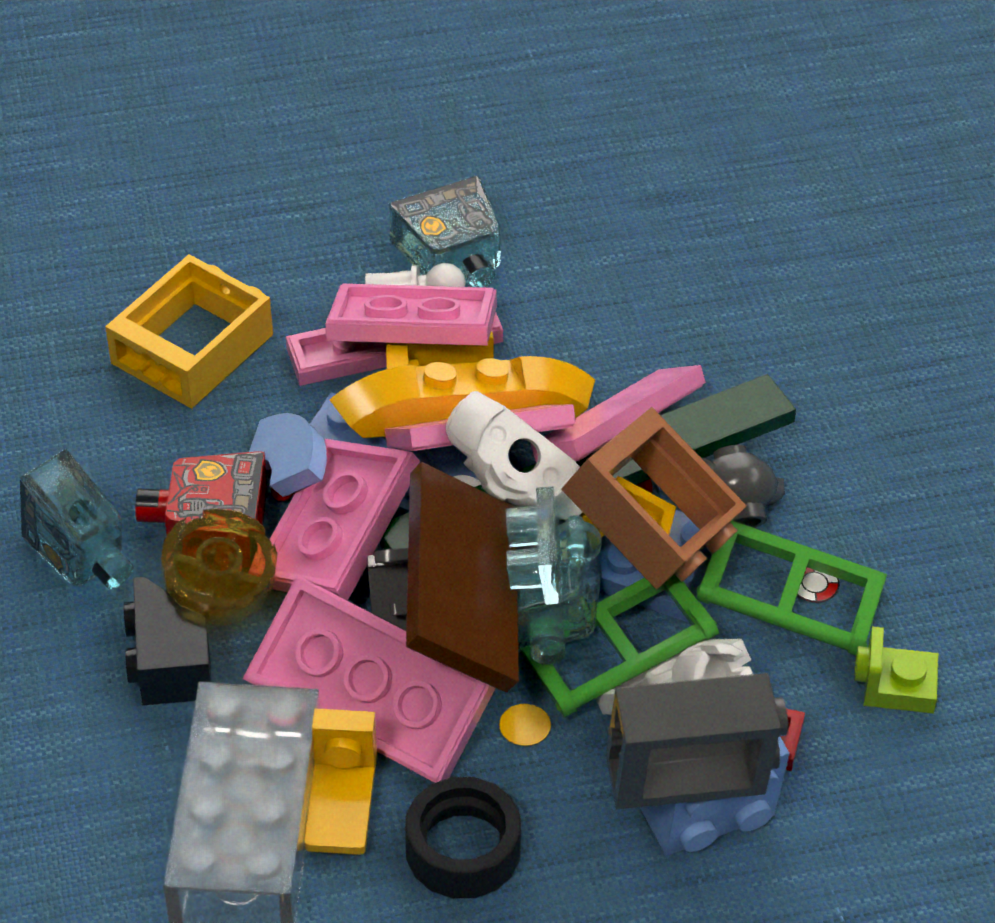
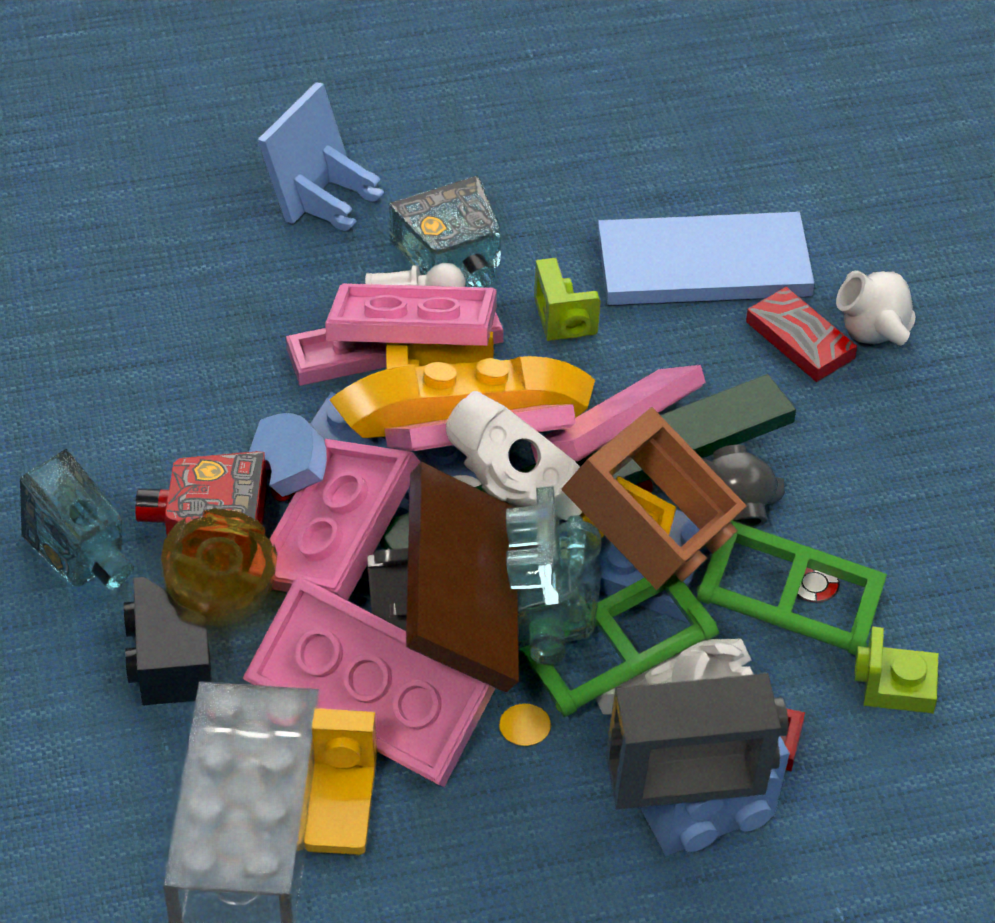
(188, 378): yellow window -> none
(306, 154): none -> light blue plate
(463, 798): black tyre -> none
(559, 308): none -> lime bracket
(704, 258): none -> light blue tile
(801, 334): none -> red tile
(876, 307): none -> white piece

